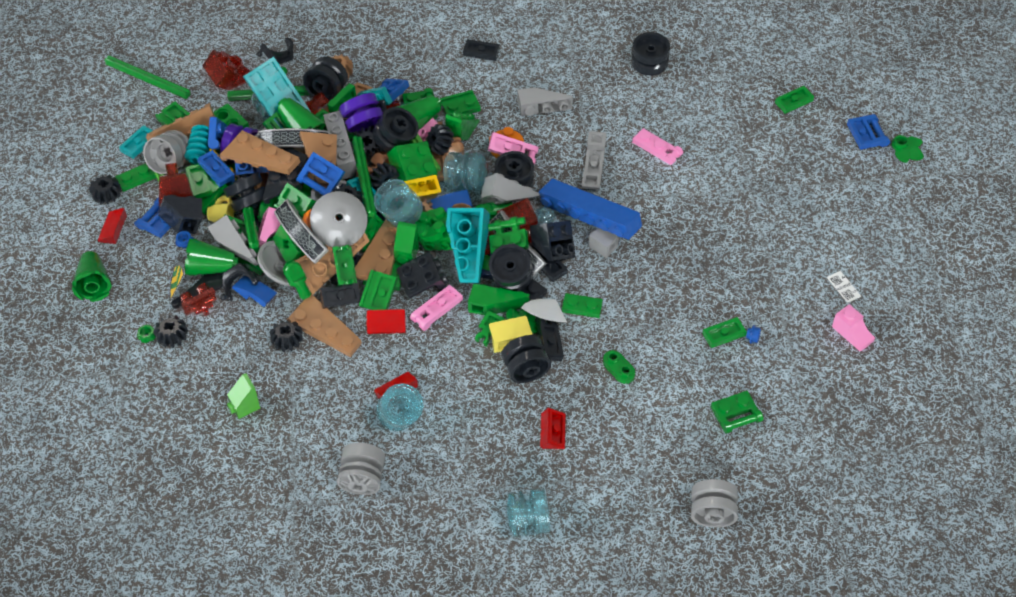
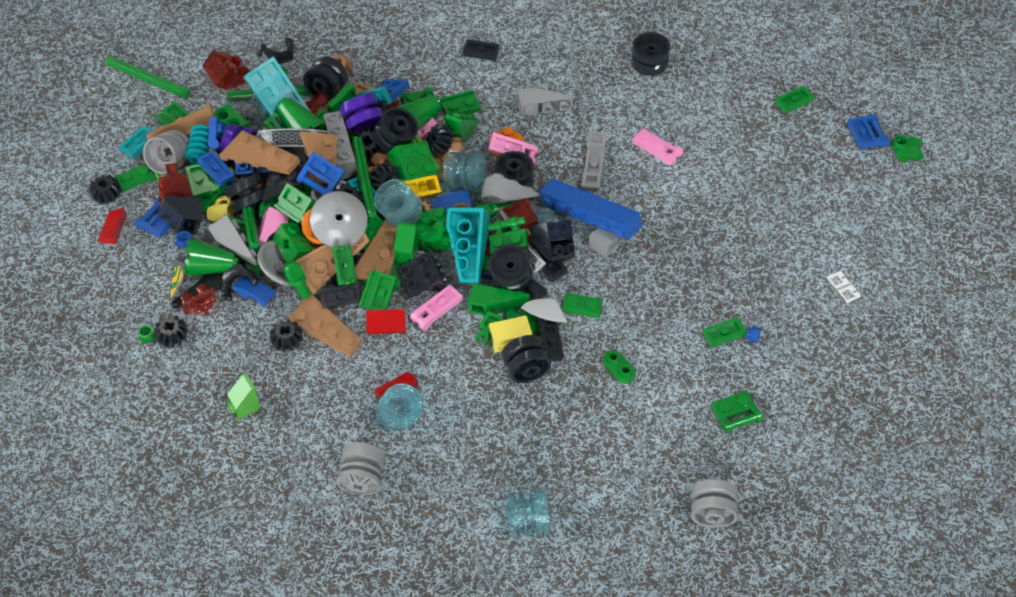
(91, 278): green cone -> none
(300, 232): slope -> none
(552, 429): red slope -> none
(852, 327): bright pink arch -> none

